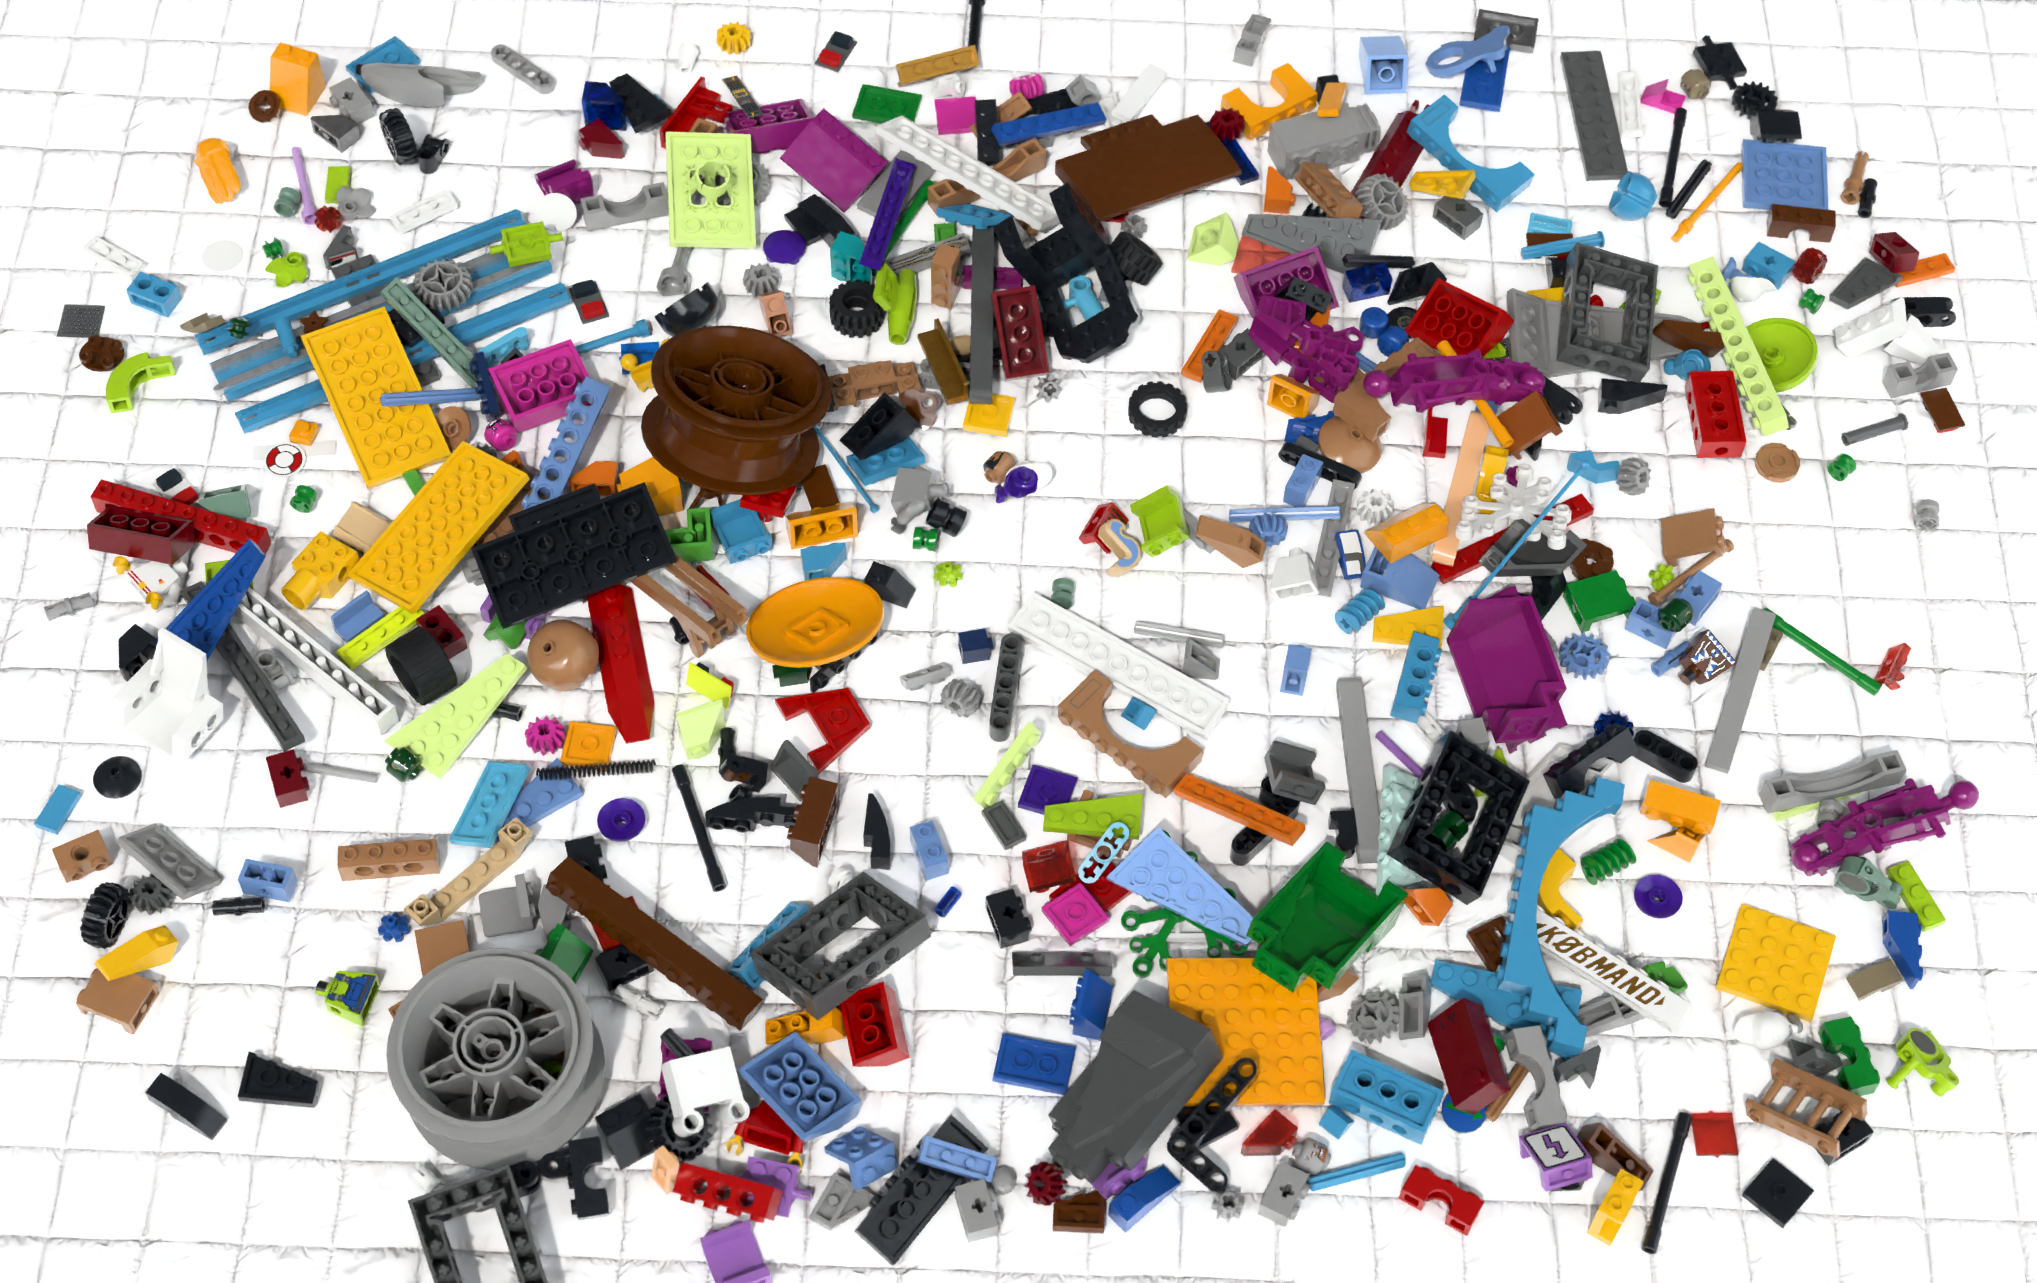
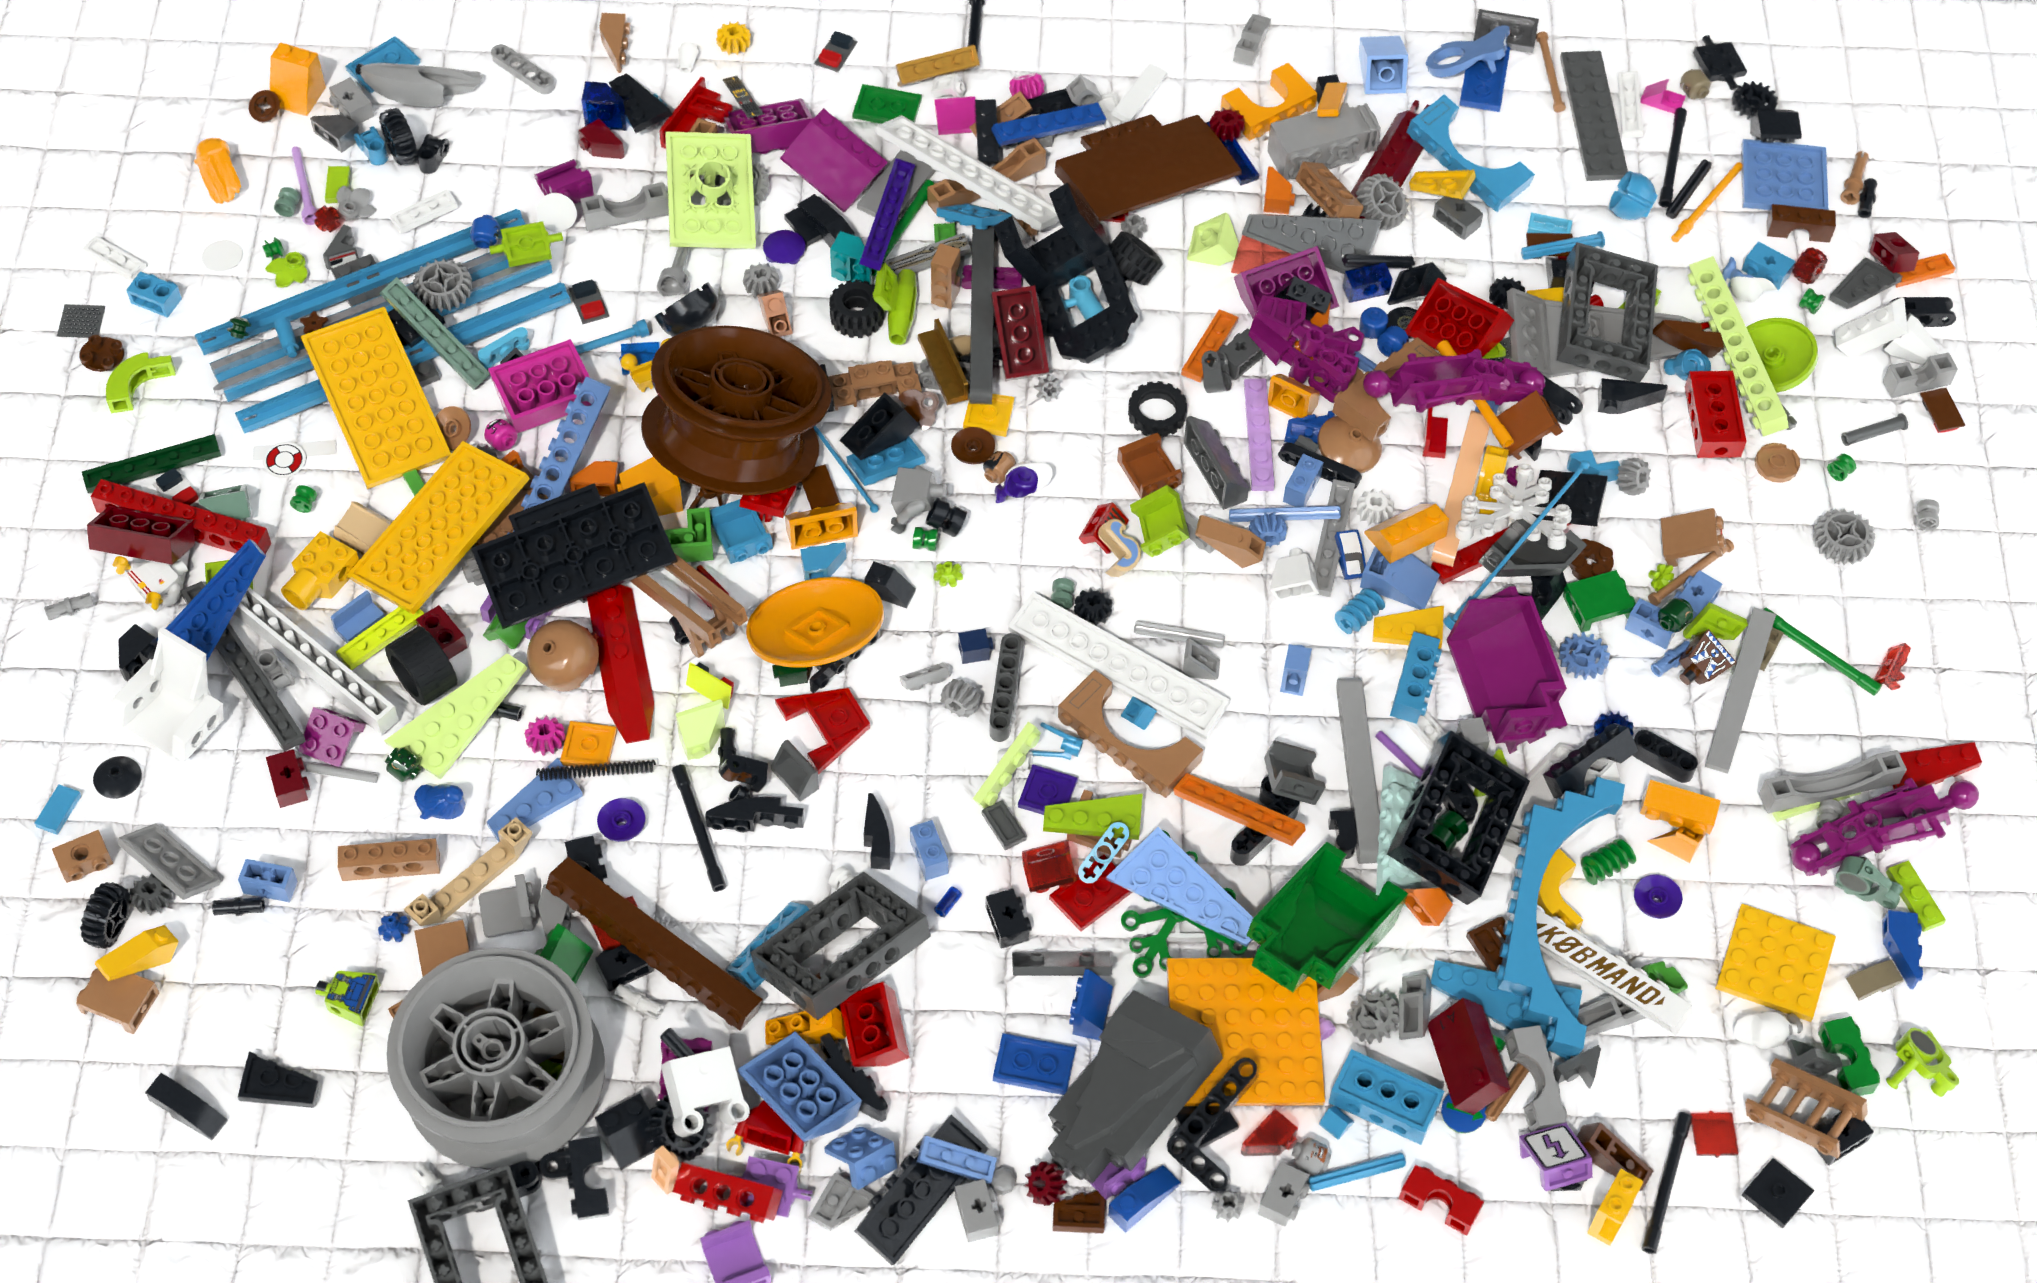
(153, 462): none -> dark green plate
(202, 323): dark tan slope -> none
(304, 432): light orange plate -> none
(329, 735): none -> bracket
(372, 146): none -> dark azure piece
(429, 397): medium blue axle -> none
(440, 801): none -> blue hair
(484, 231): none -> blue head
(484, 386): dark blue plate -> none
(489, 804): medium azure tile -> none
(613, 37): none -> medium nougat slope
(813, 819): reddish brown slope -> none
(860, 1084): none -> black slope
(969, 439): none -> reddish brown dish
(1070, 745): none -> dark azure plant
(1075, 914): dark pink tile -> none
(1093, 606): none -> black gear
(1148, 465): none -> dark orange panel
(1215, 463): none -> dark grey slope
(1258, 435): none -> lavender plate
(1499, 289): none -> black gear
(1542, 38): none -> medium nougat bar
(1583, 496): none -> black plate
(1719, 621): none -> lime wing
(1844, 536): none -> light grey gear
(1939, 763): none -> red wing

